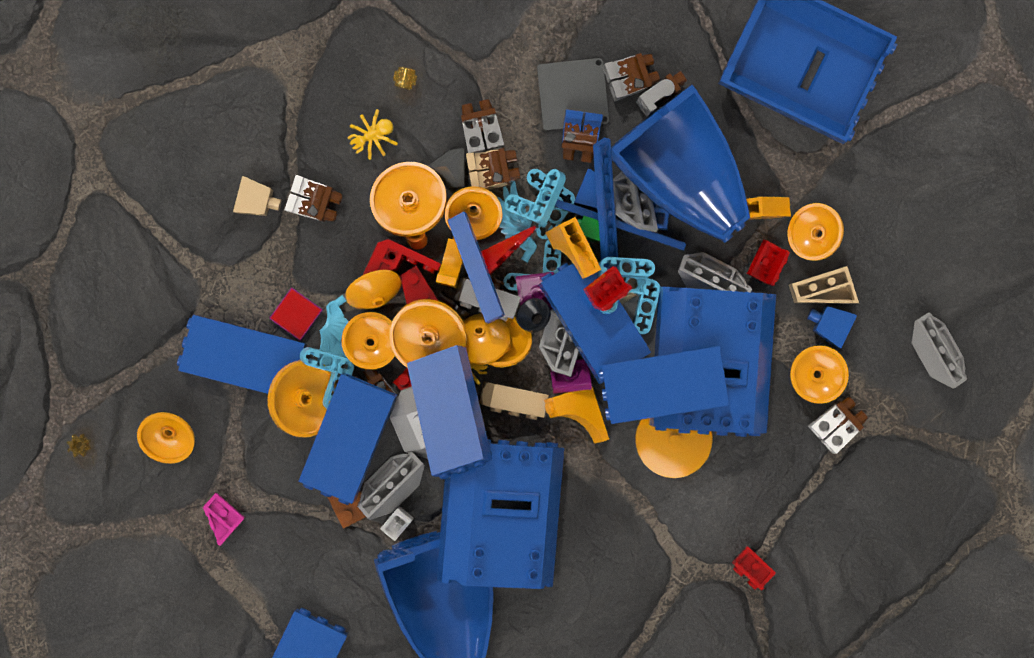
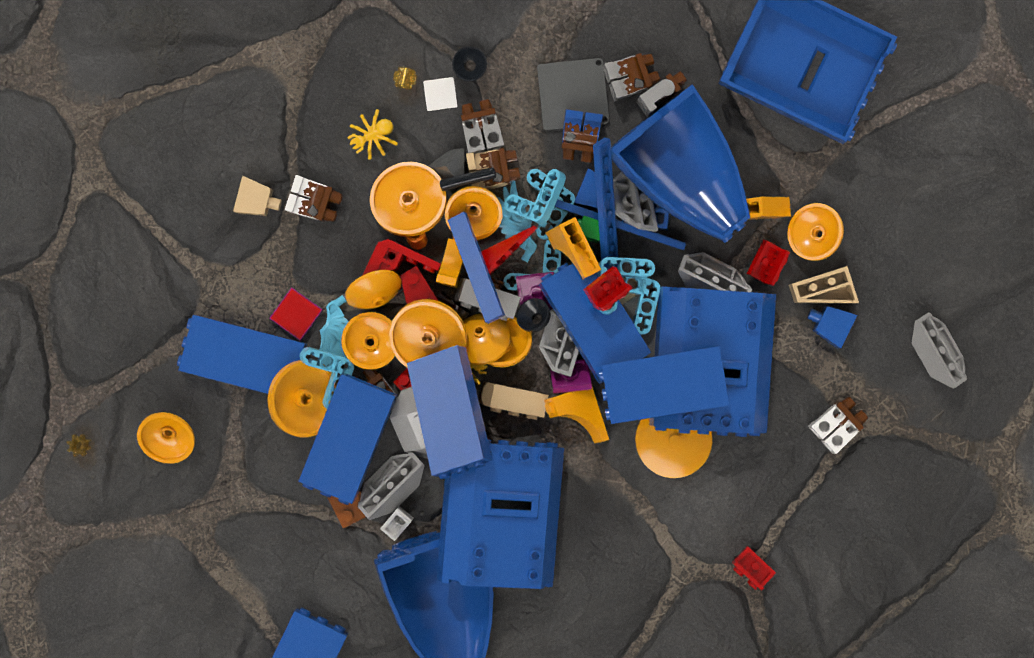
(222, 517): dark pink wing -> none
(440, 94): none -> white sticker
(467, 179): none -> black axle
(469, 54): none -> black piece
(832, 377): light orange dish -> none

